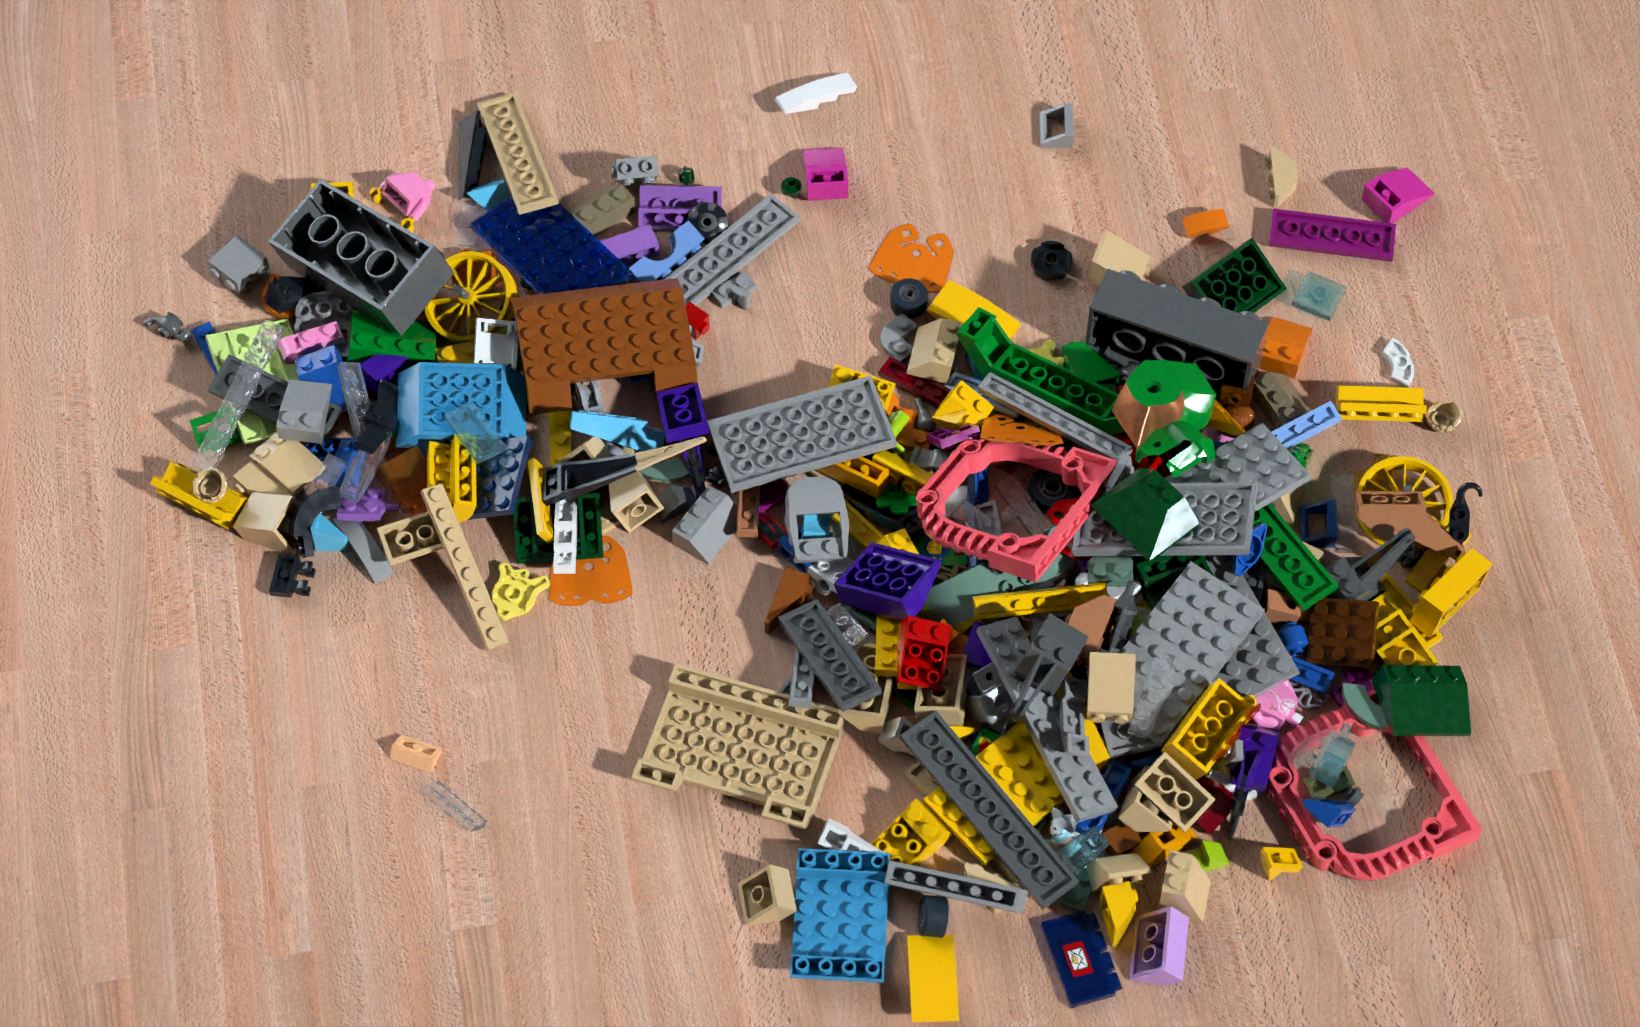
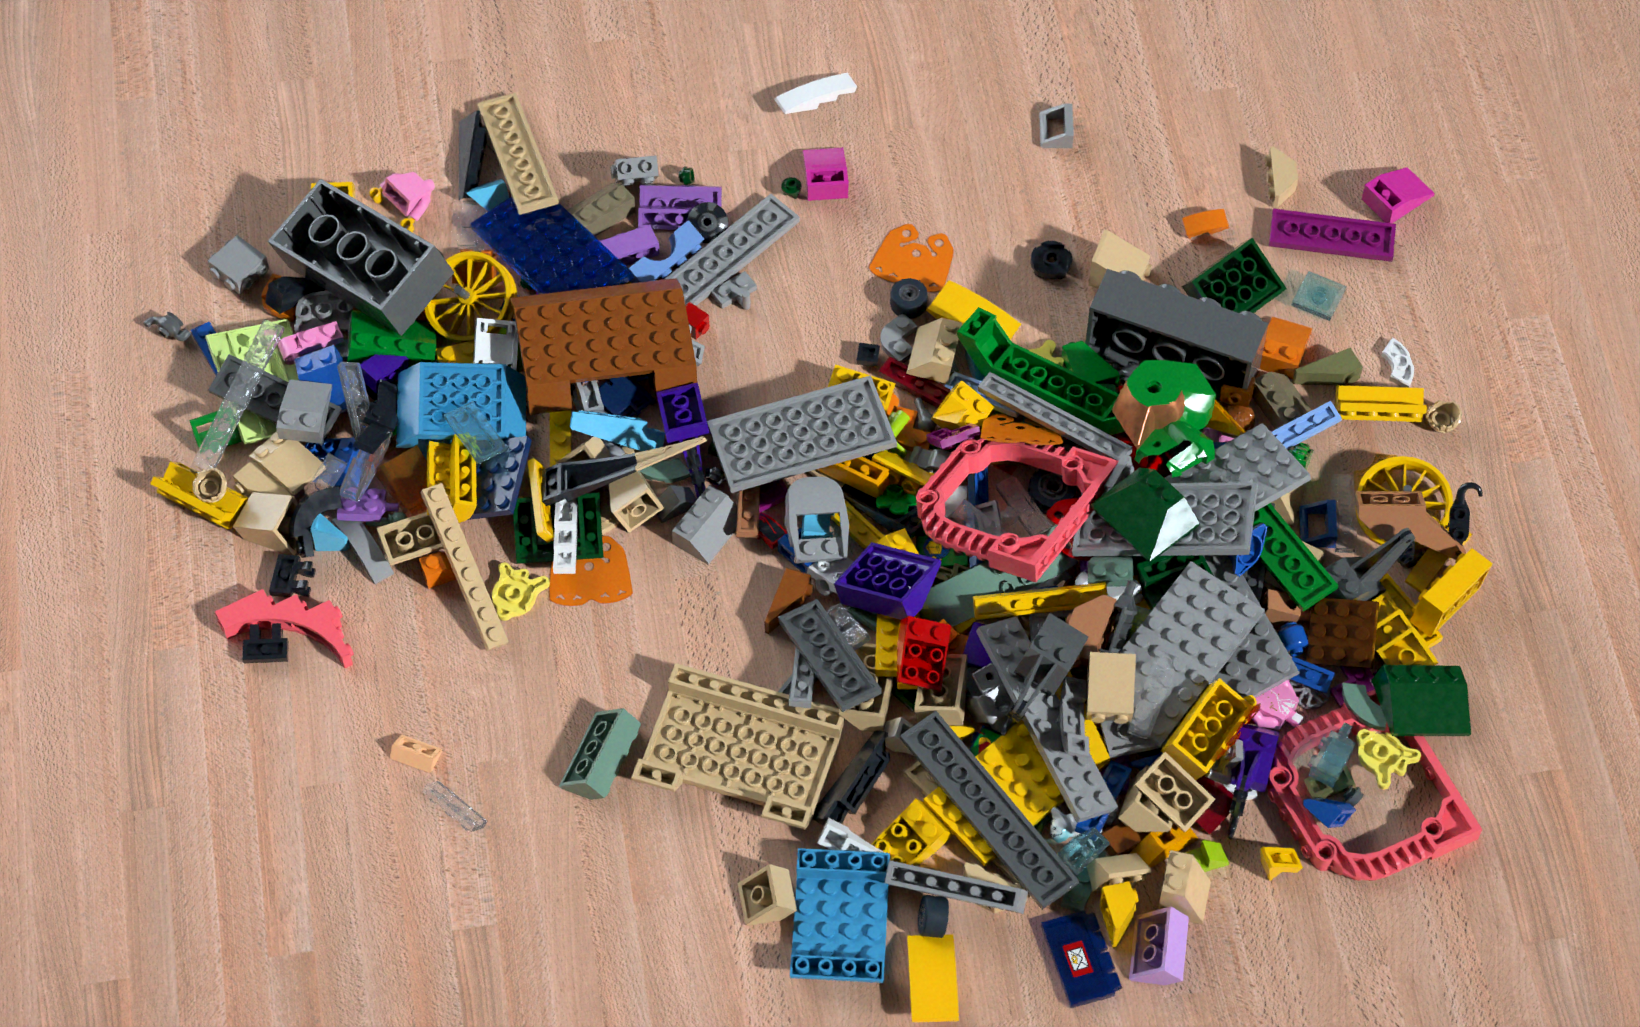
(265, 650): none -> black plate
(319, 622): none -> coral arch
(390, 519): none -> sand green bar
(436, 569): none -> orange slope
(601, 754): none -> sand green slope
(624, 397): none -> dark blue plate
(855, 781): none -> black wedge
(868, 354): none -> black plate
(1331, 370): none -> olive slope
(1384, 755): none -> light yellow tile

